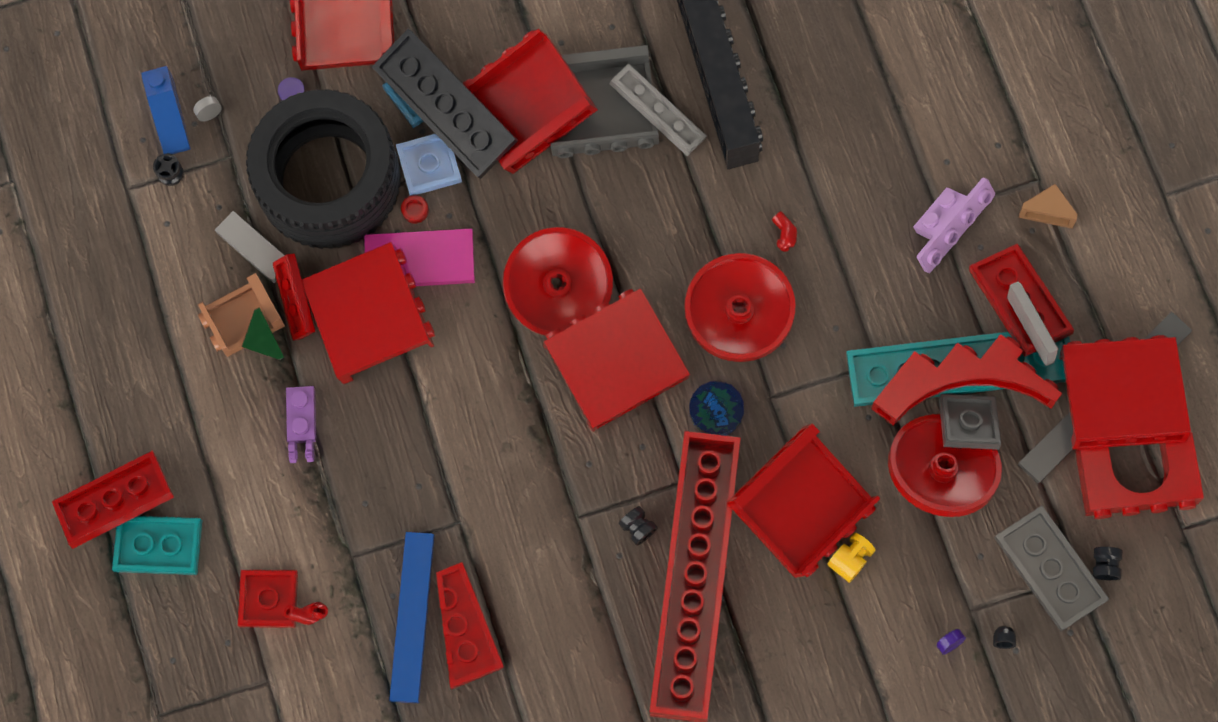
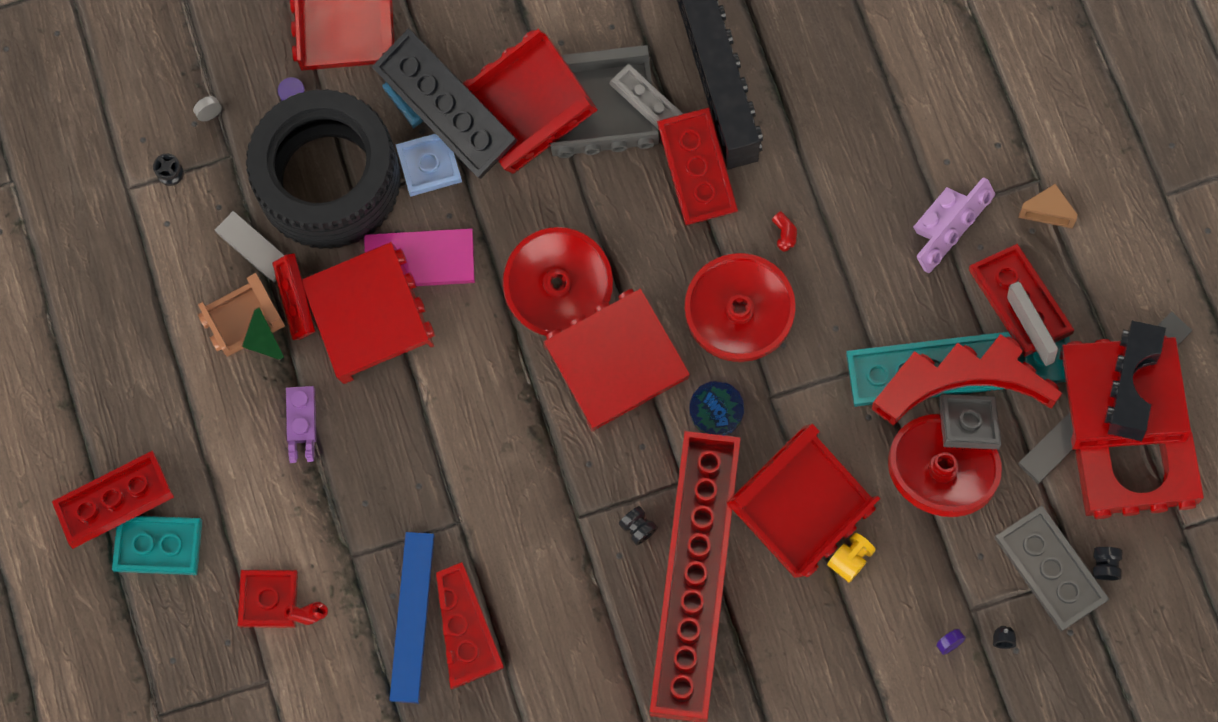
(166, 110): blue slope -> none
(414, 209): red tile -> none
(697, 166): none -> red tile
(1129, 411): none -> black arch

